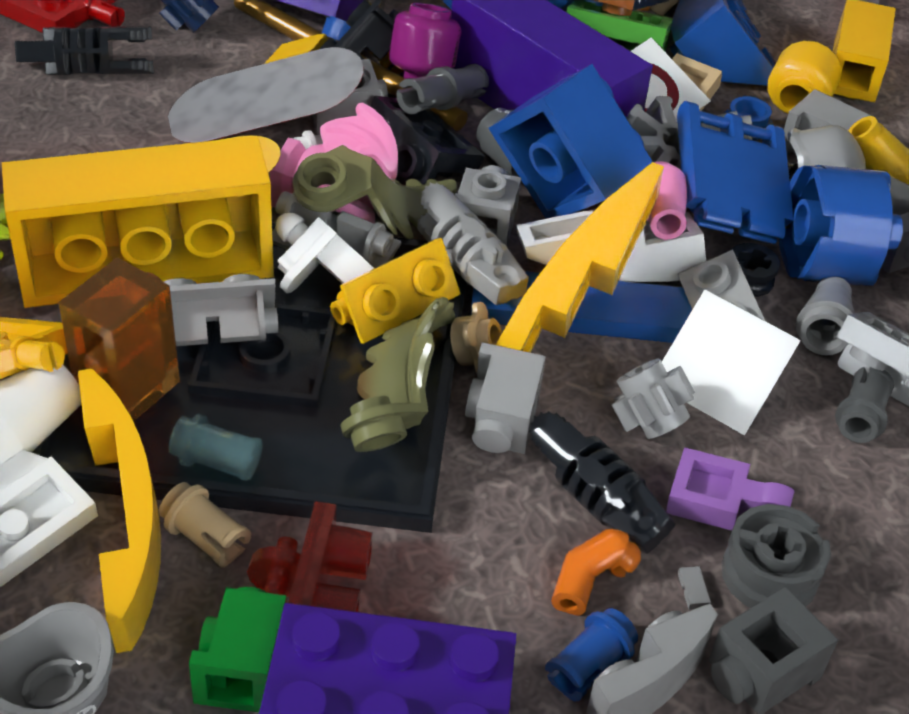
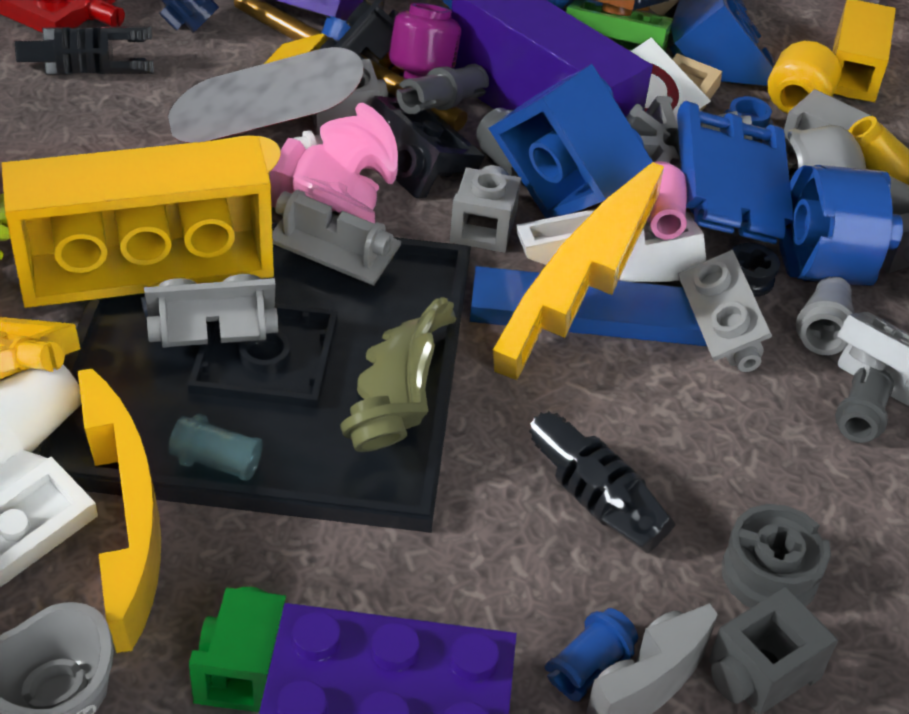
(123, 332): clear orange brick -> none
(190, 512): tan pin -> none
(313, 247): white piece -> none
(325, 552): clear red hips -> none
(355, 176): olive plant -> none
(396, 291): yellow hinge -> none
(469, 333): tan plate -> none
(471, 246): light grey hinge -> none
(504, 398): light grey brick -> none
(588, 560): orange arm -> none
(653, 398): light grey gear -> none
(694, 585): light grey piece -> none
(718, 490): medium lavender plate -> none
(729, 360): white sticker -> none

